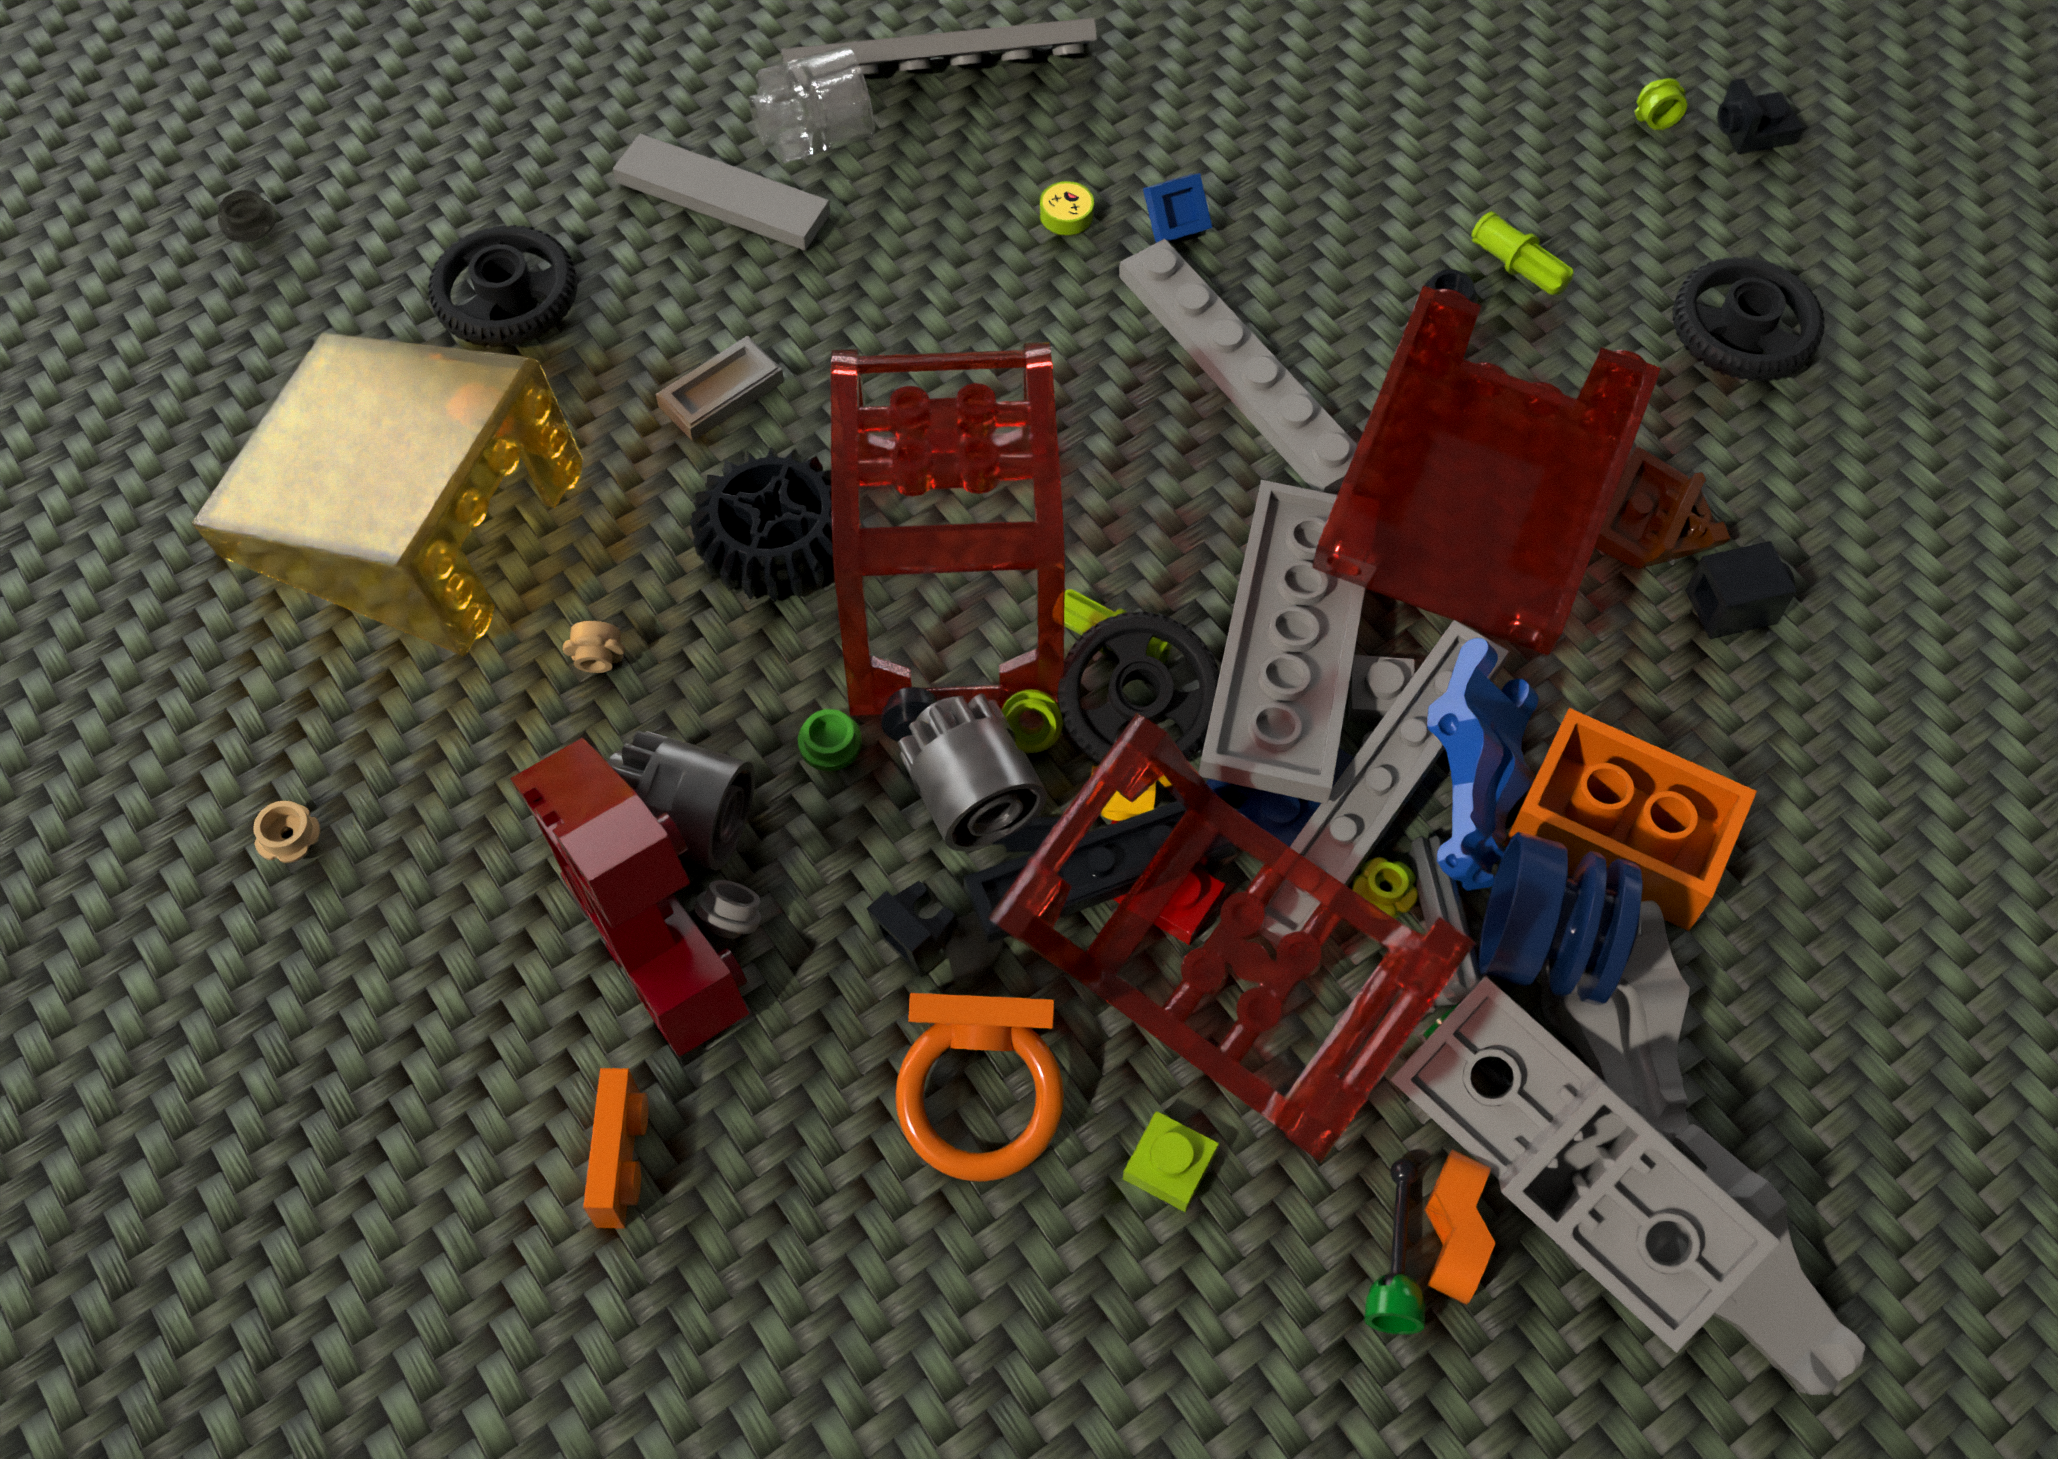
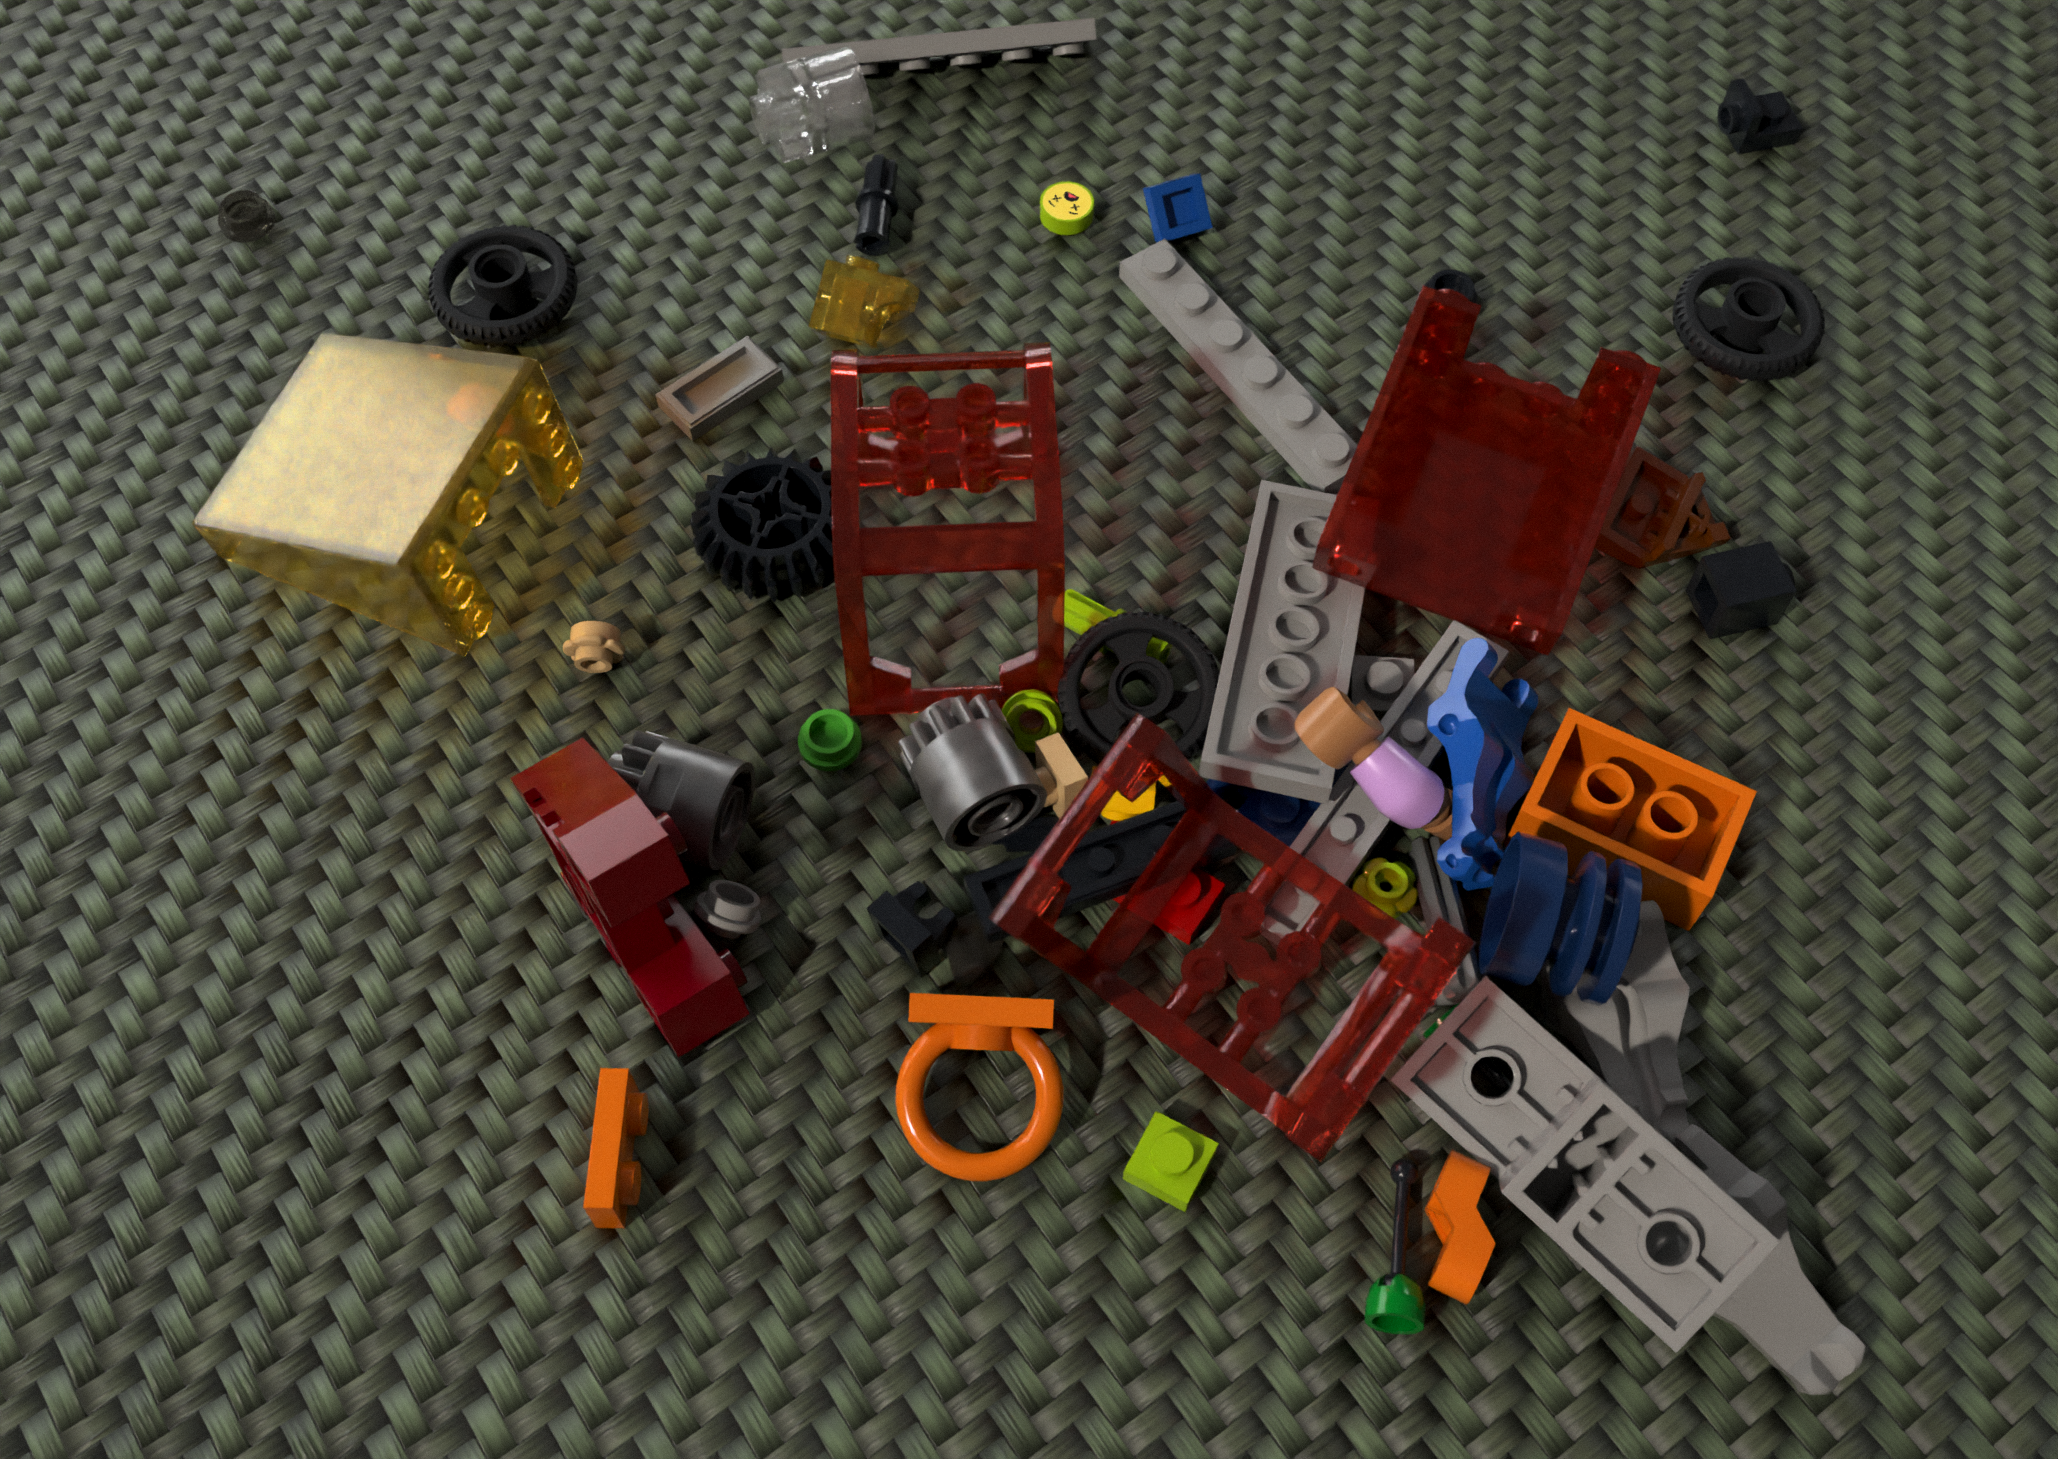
(277, 820): tan plate -> none
(722, 191): light grey tile -> none
(859, 300): none -> clear yellow brick
(876, 206): none -> black axle
(903, 709): black plate -> none
(1058, 772): none -> tan plate
(1384, 770): none -> piece
(1522, 254): lime axle -> none
(1661, 104): lime plate -> none

